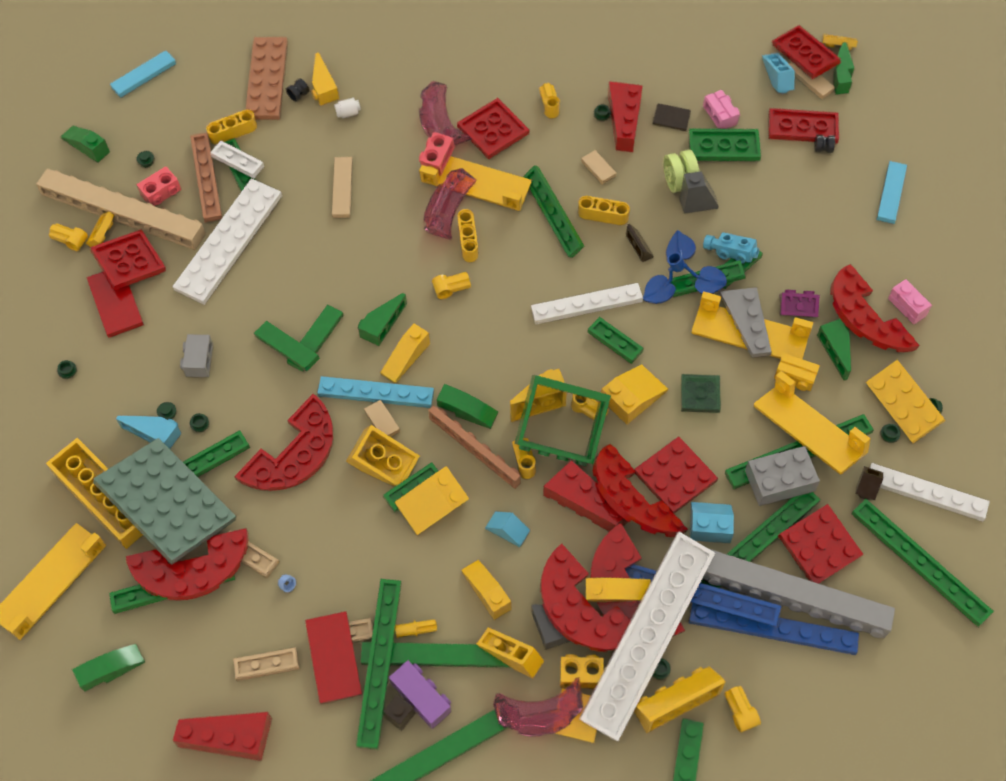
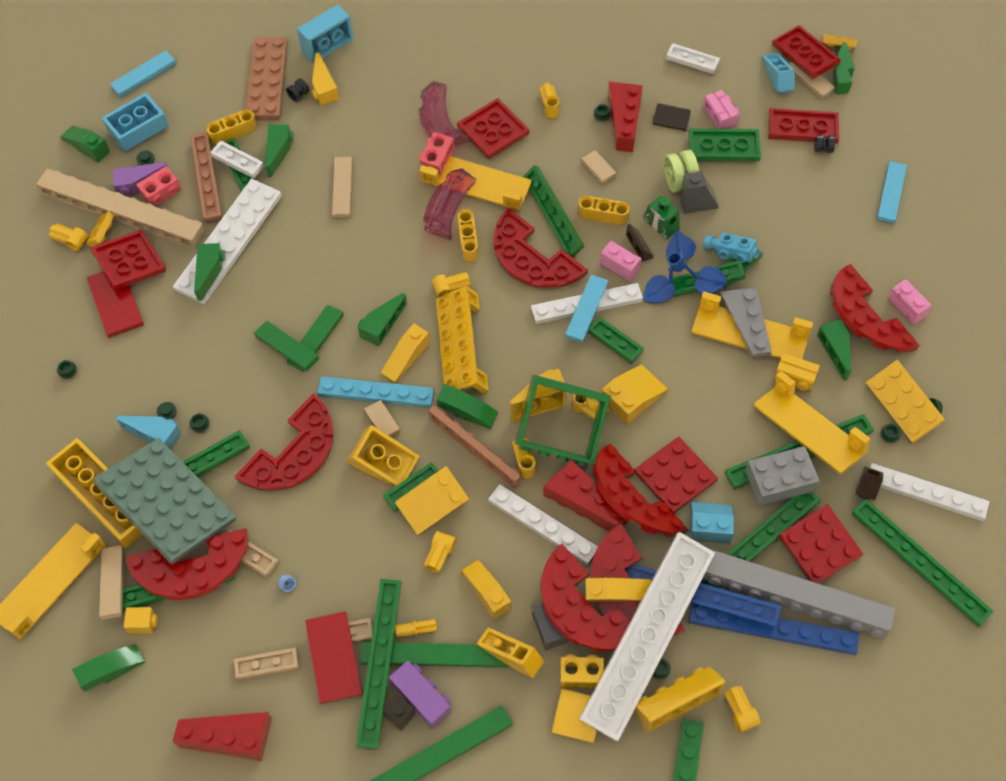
(111, 582): none -> tan tile
(127, 178): none -> medium lavender slope
(135, 122): none -> medium azure brick
(140, 620): none -> yellow brick
(197, 355): light grey brick -> none
(208, 266): none -> green slope
(278, 145): none -> green slope
(325, 33): none -> medium azure brick
(347, 108): white brick -> none
(440, 548): none -> yellow piece
(457, 340): none -> yellow bracket
(508, 527): medium azure slope -> none
(527, 263): none -> red plate
(540, 716): clear pink windscreen -> none
(542, 524): none -> white plate
(586, 308): none -> medium azure tile
(620, 261): none -> bright pink brick
(663, 217): none -> green torso
(692, 58): none -> white plate
(700, 393): clear green plate -> none
(799, 304): magenta bracket -> none

